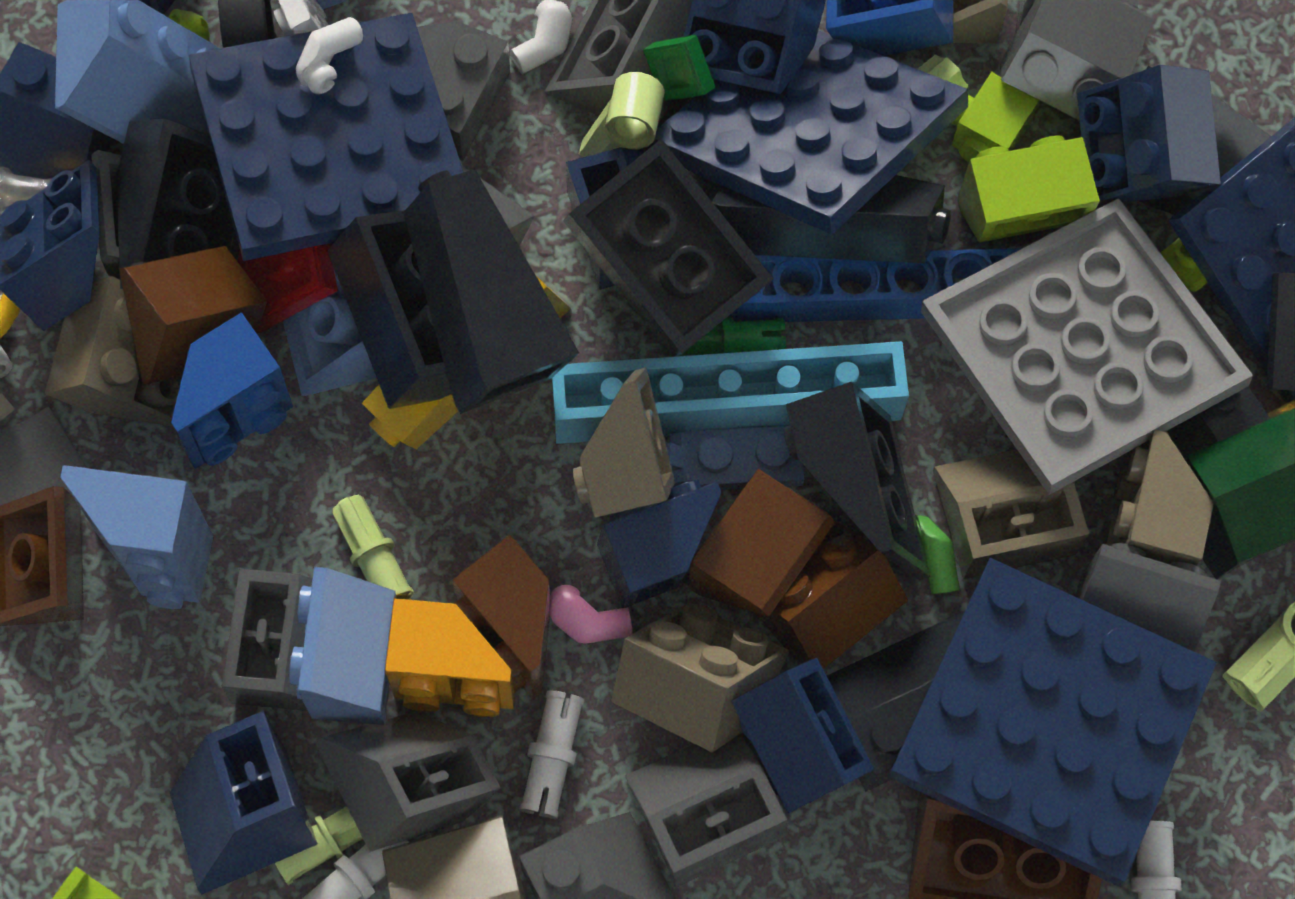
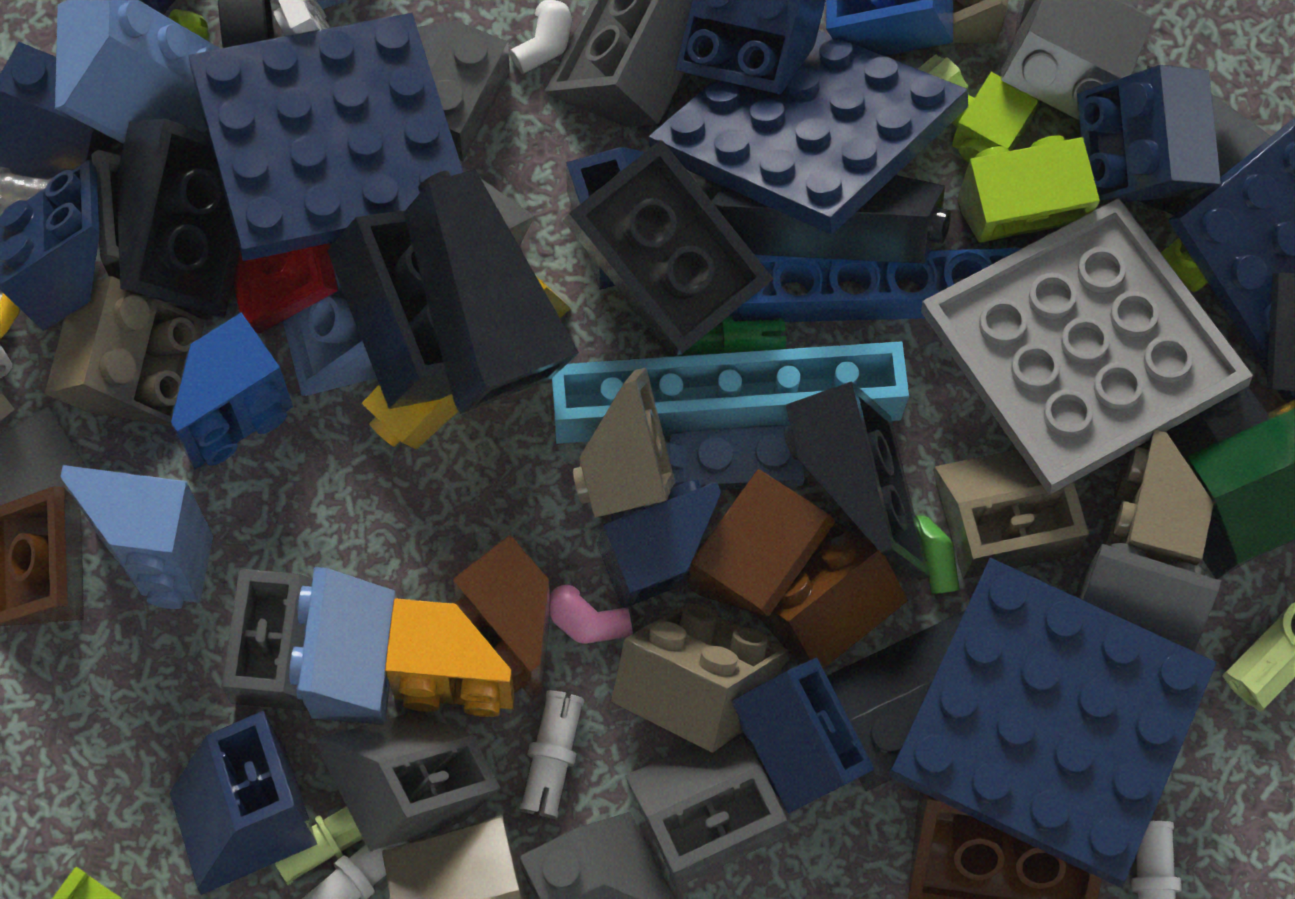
(181, 301): reddish brown slope -> none
(322, 44): white arm -> none
(369, 546): yellowish green axle -> none
(629, 116): yellowish green piece -> none
(679, 67): green tile -> none

